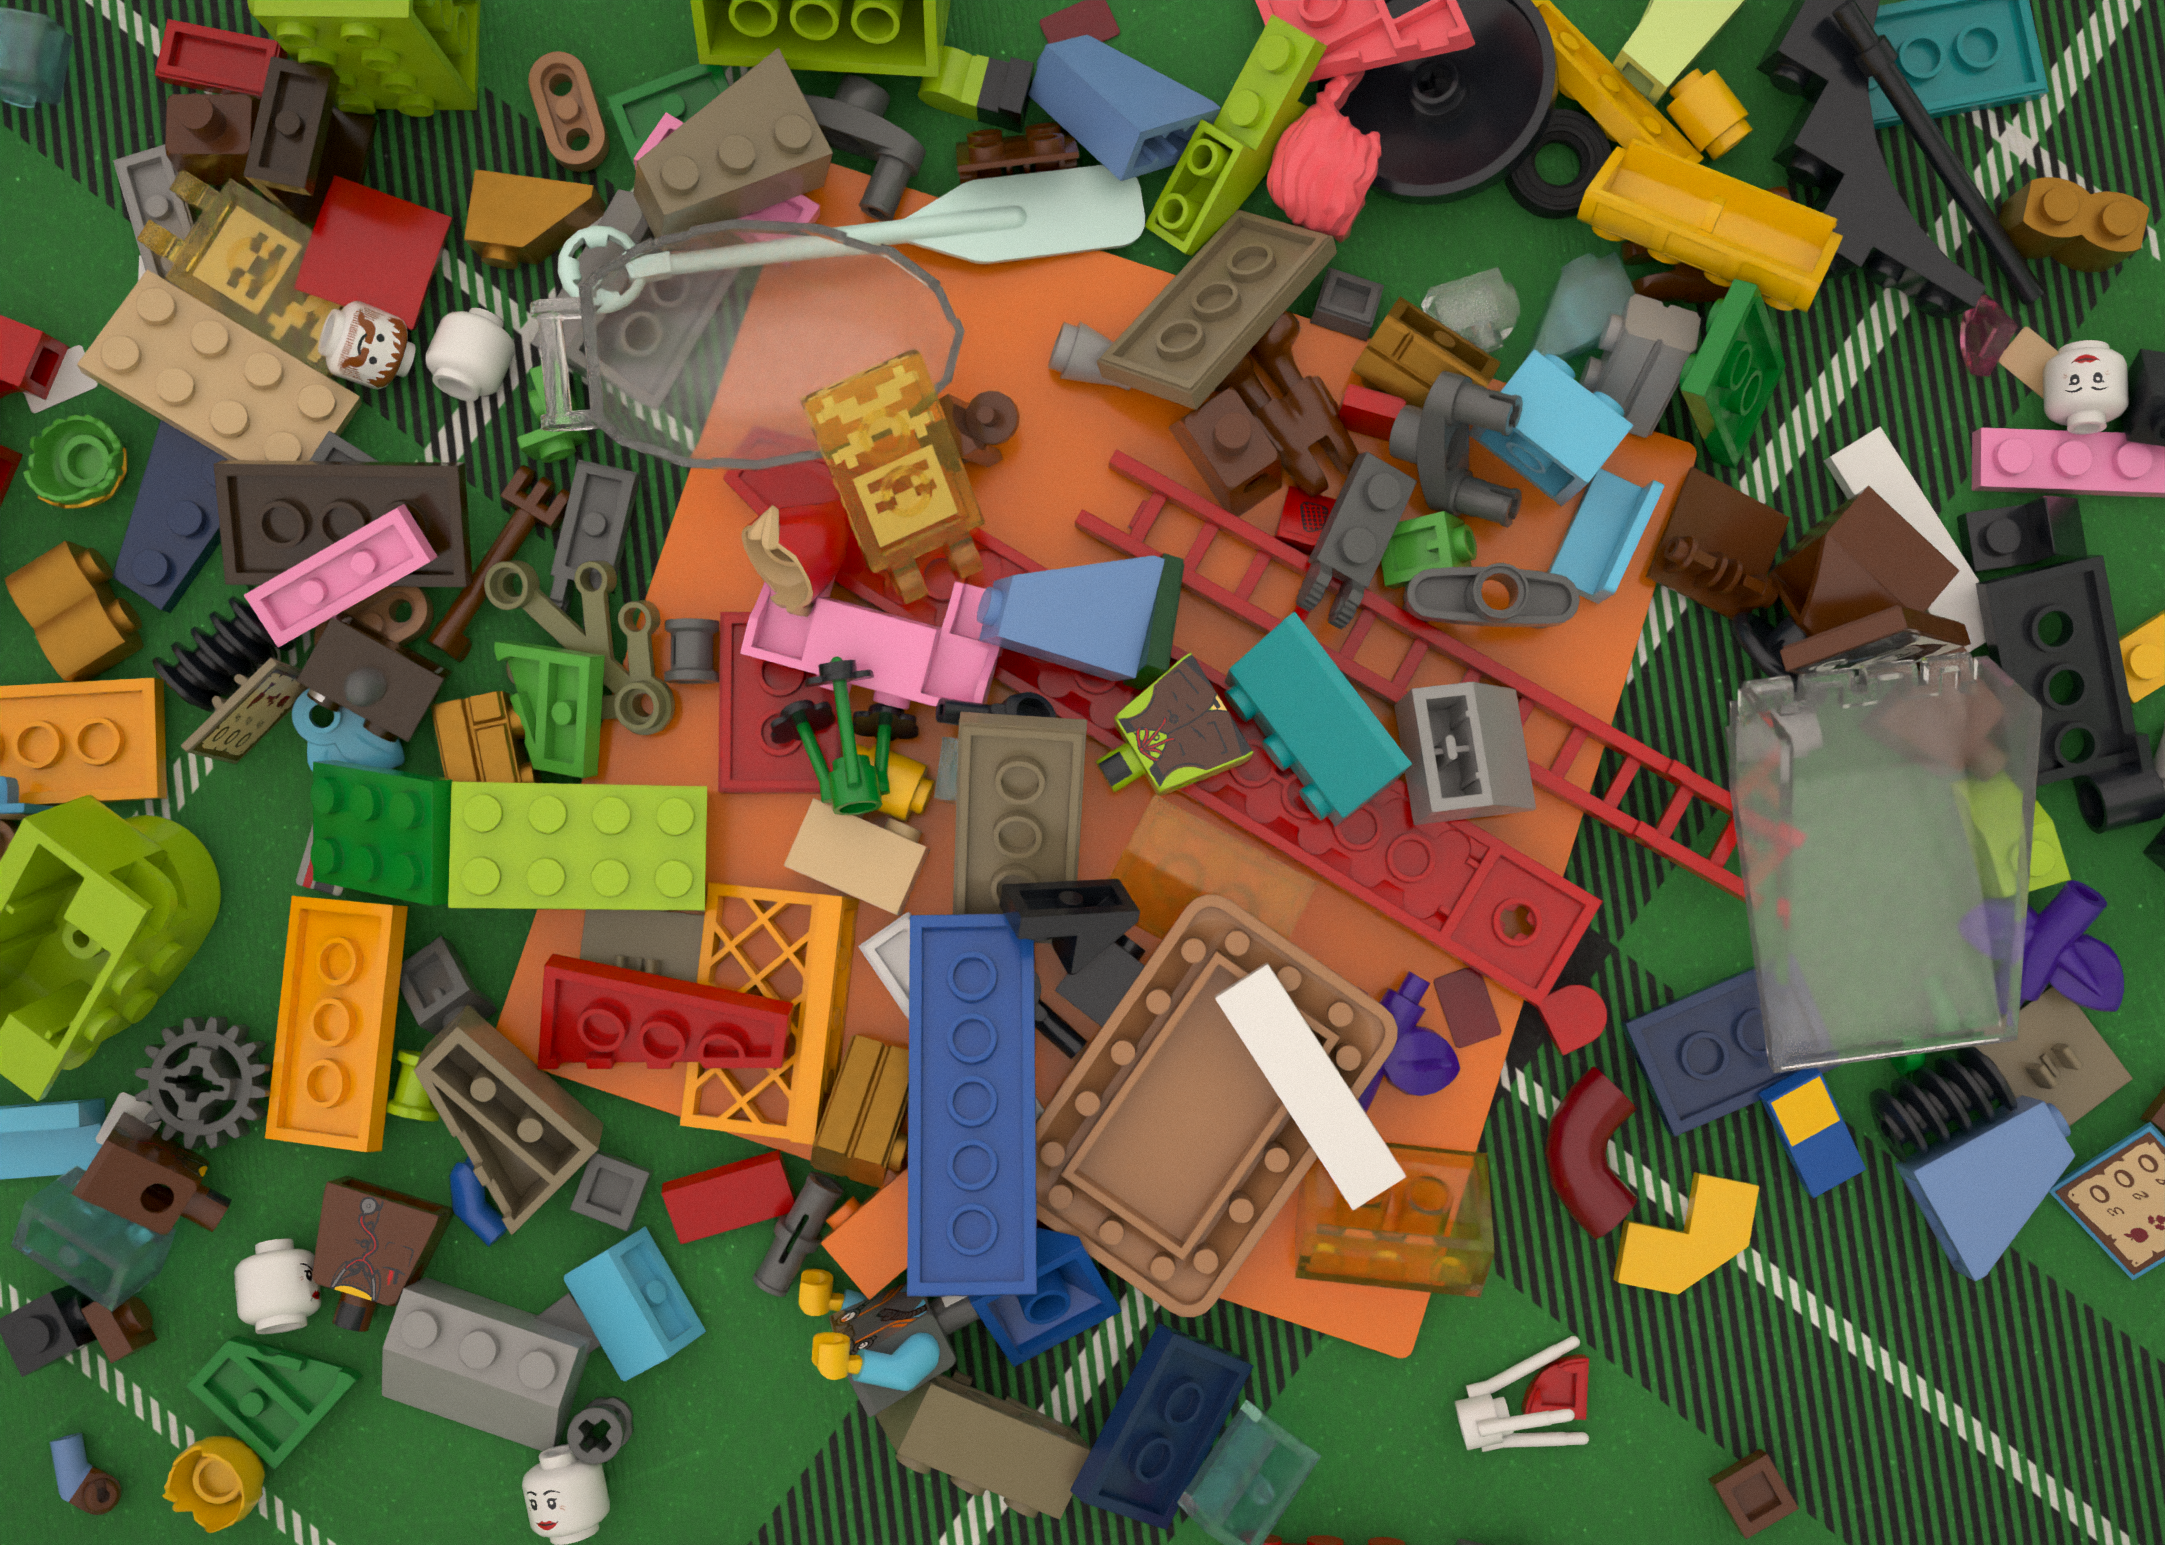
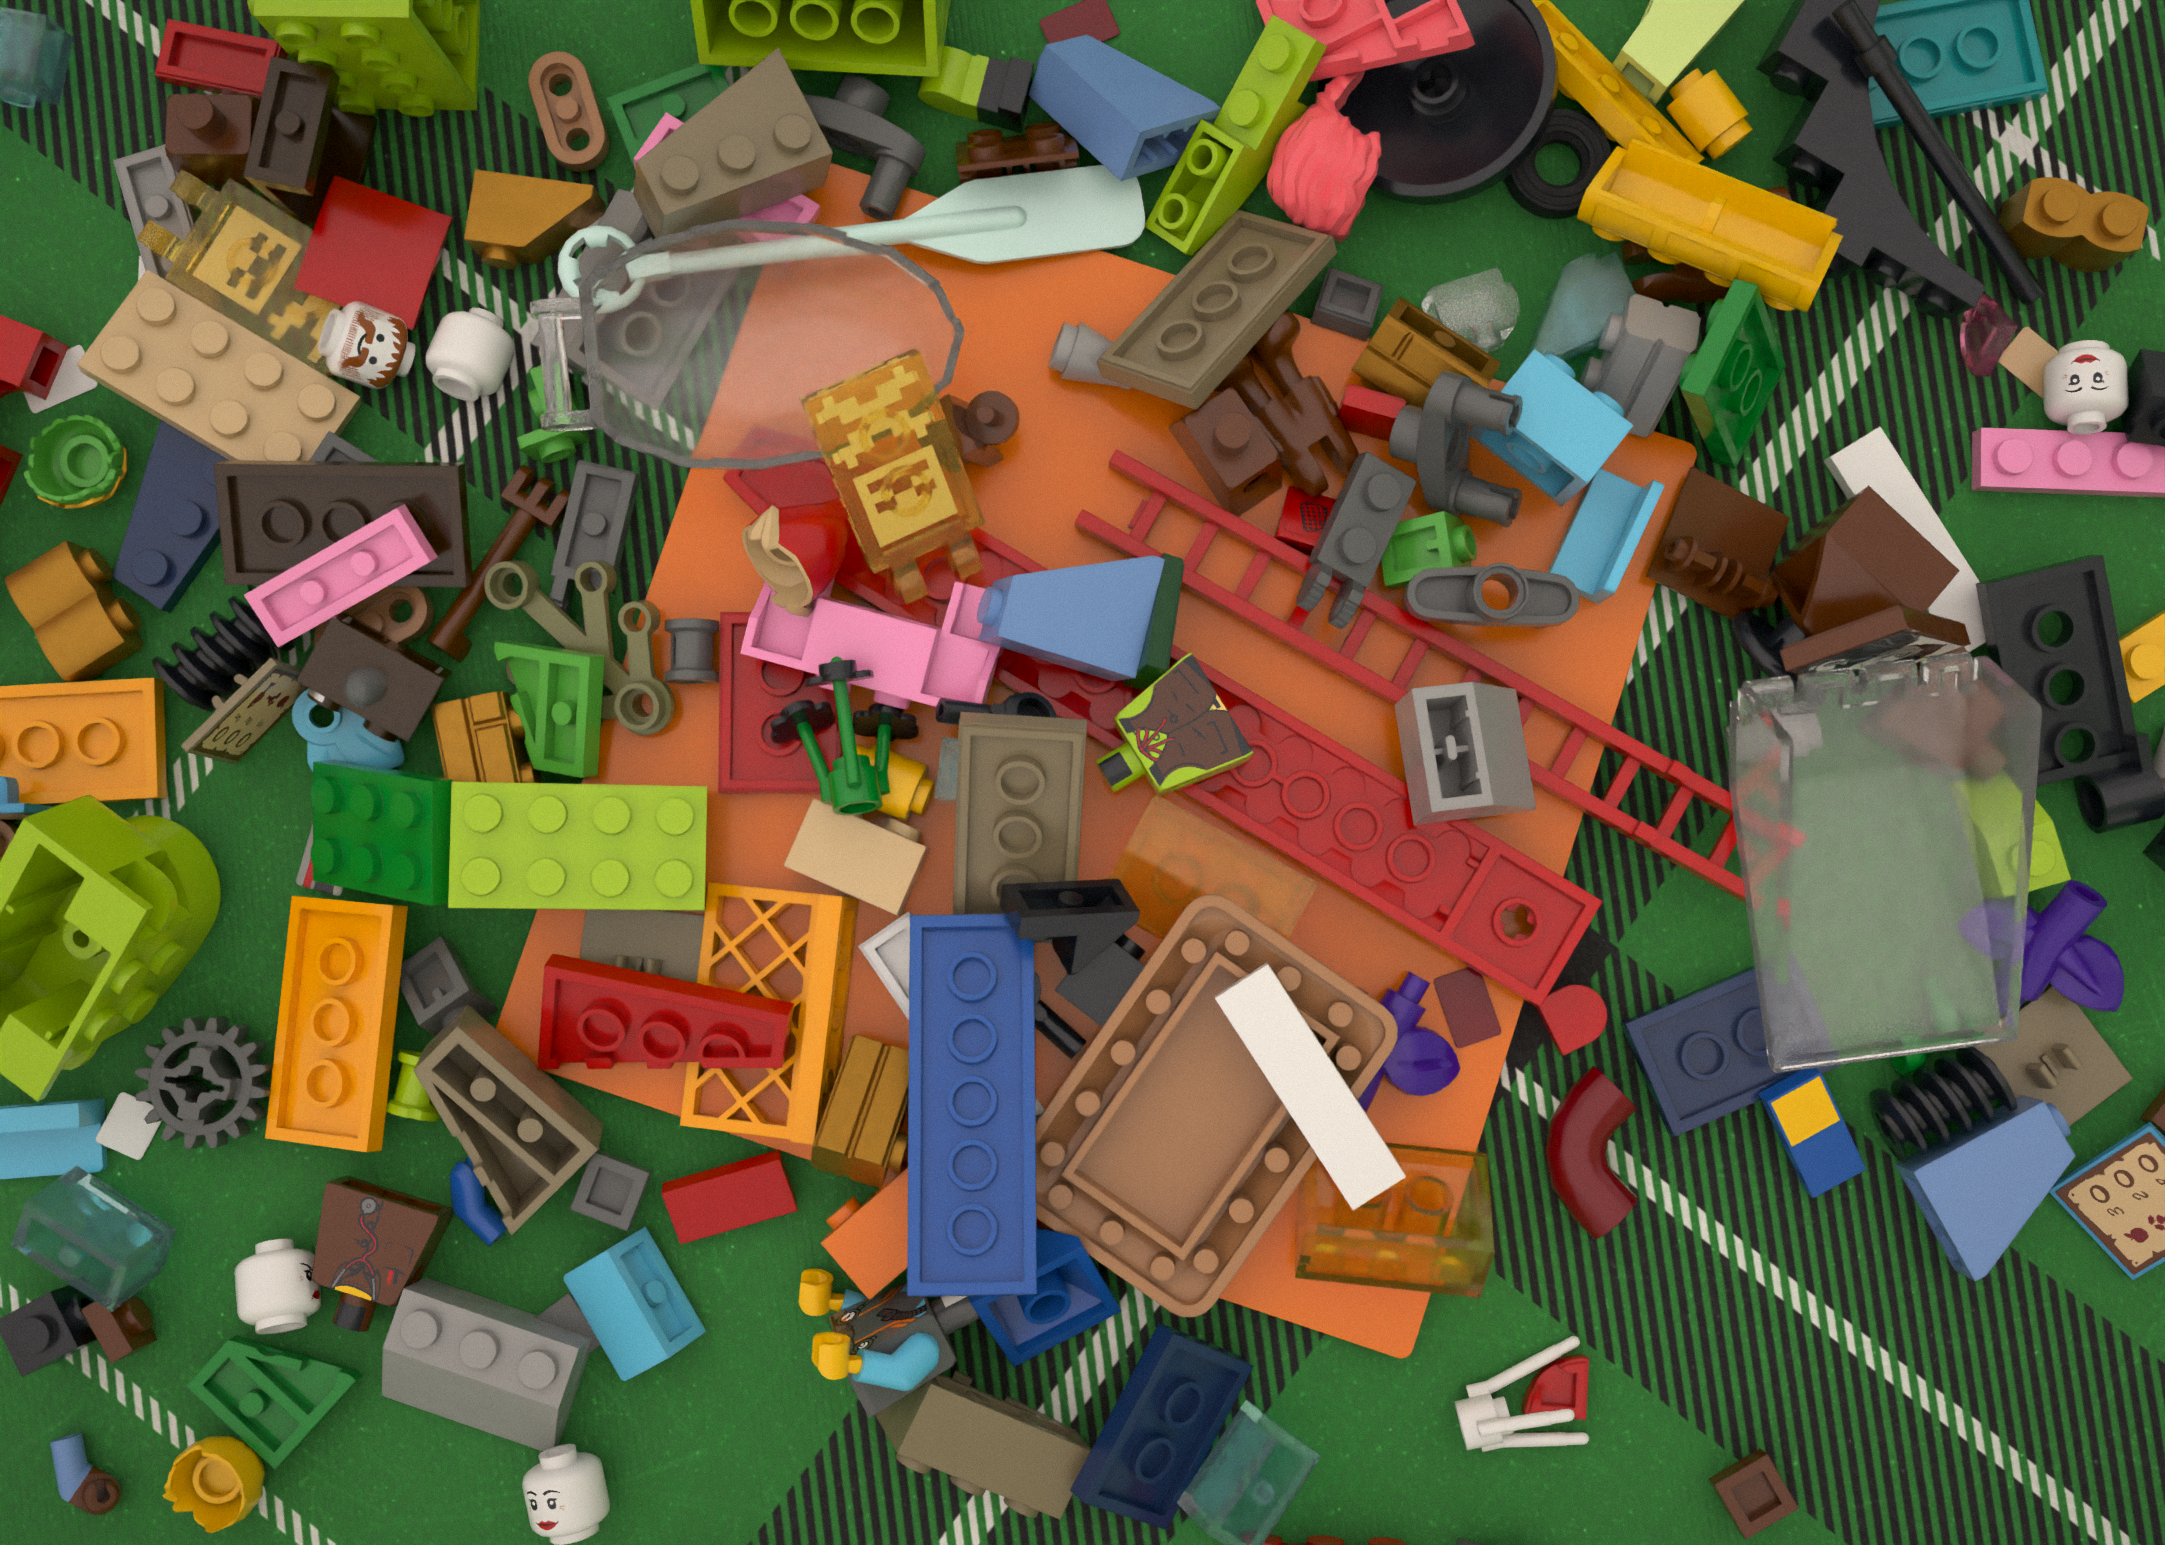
(129, 1175): reddish brown torso -> none
(584, 1422): dark grey bush -> none
(779, 1266): dark grey pin -> none
(1314, 722): teal slope -> none
(1714, 1231): yellow tile -> none
(2022, 534): black slope -> none

